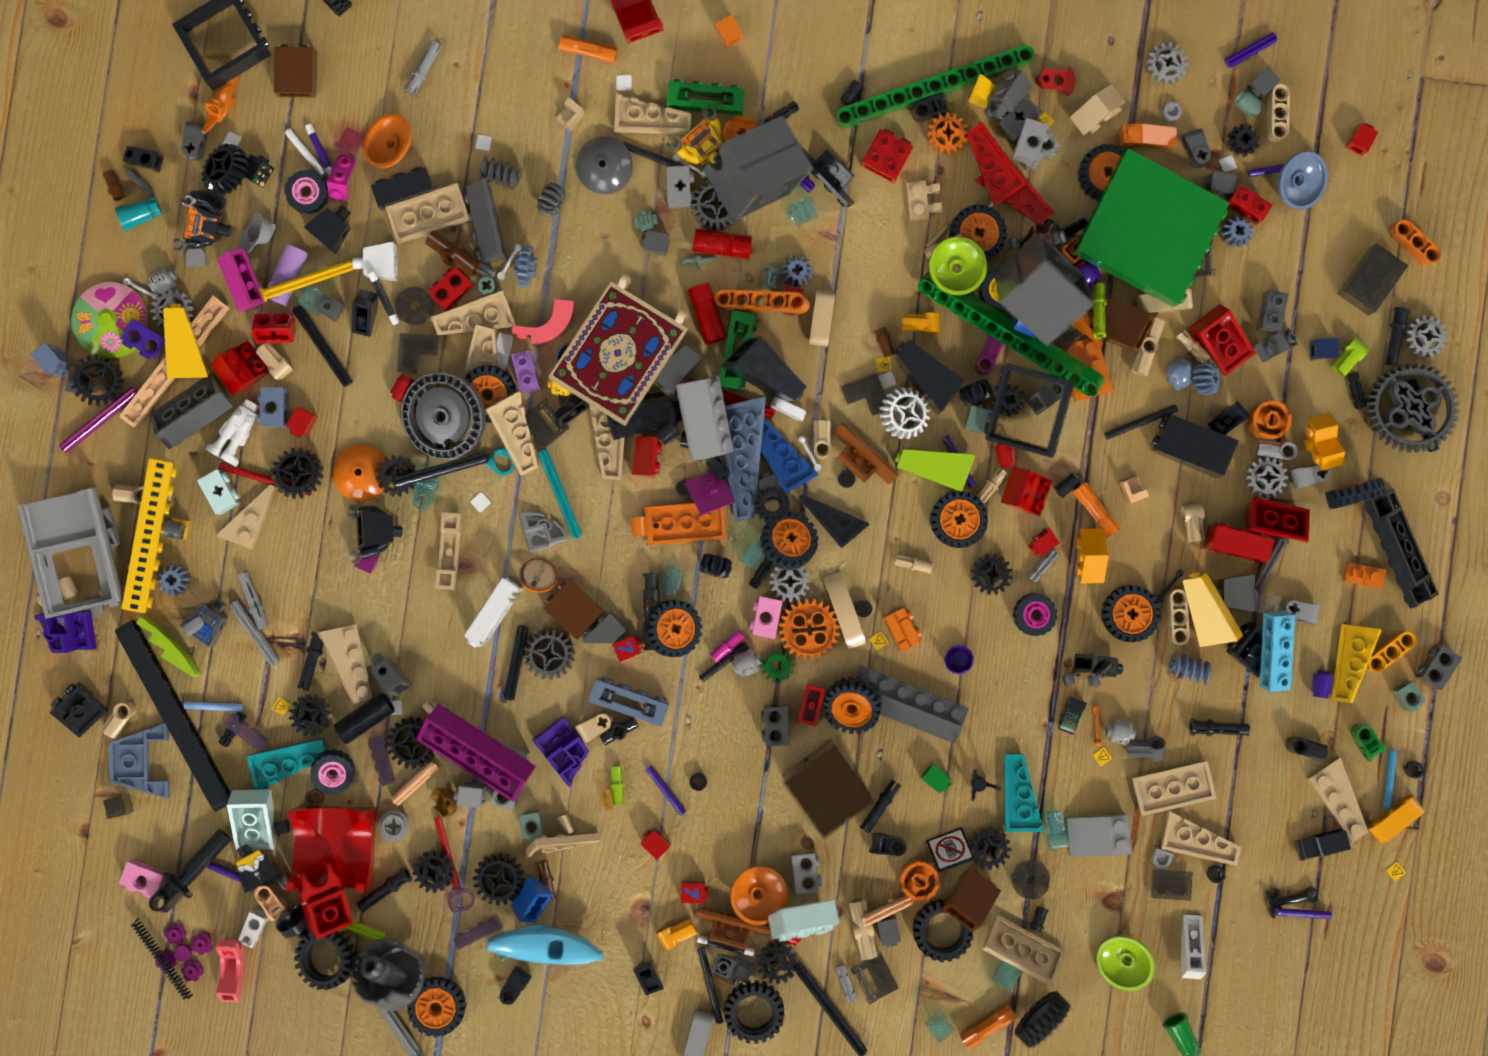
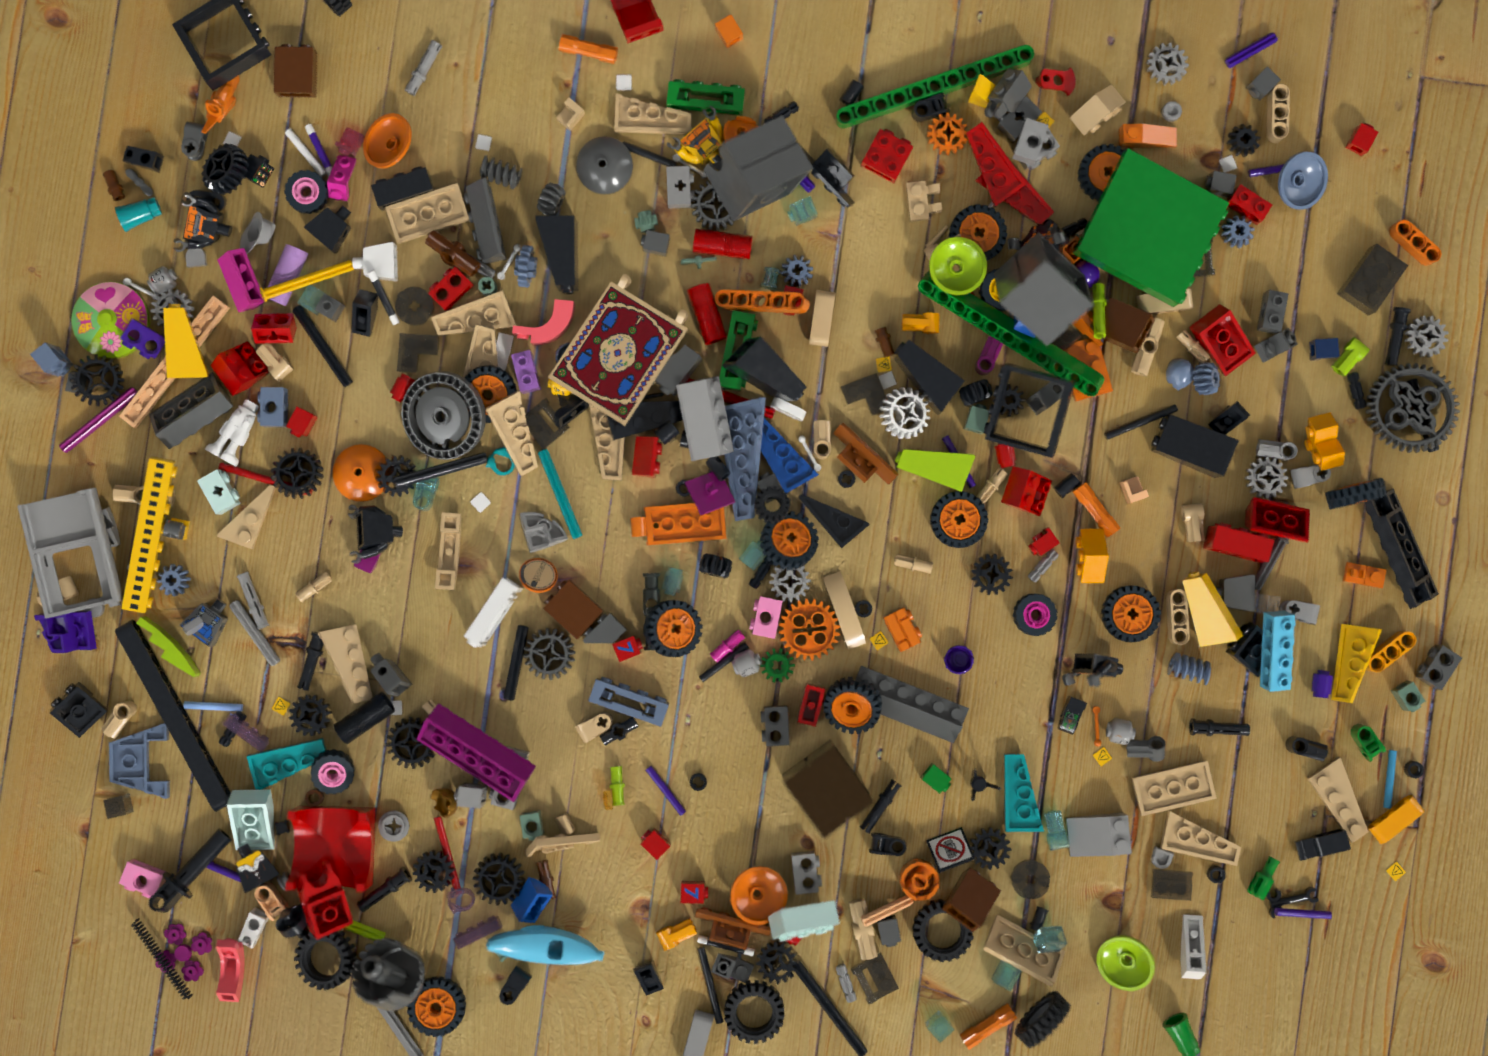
(314, 587): none -> tan axle
(382, 761): clear purple piece -> none
(414, 783): light nougat axle -> none
(561, 248): none -> black slope
(562, 749): dark purple slope -> none
(1050, 939): none -> clear light blue brick
(1159, 598): black hinge -> none
(1196, 144): dark grey piece -> none
(1248, 103): sand green brick -> none
(1263, 879): none -> green arm
(1269, 420): orange brick -> none

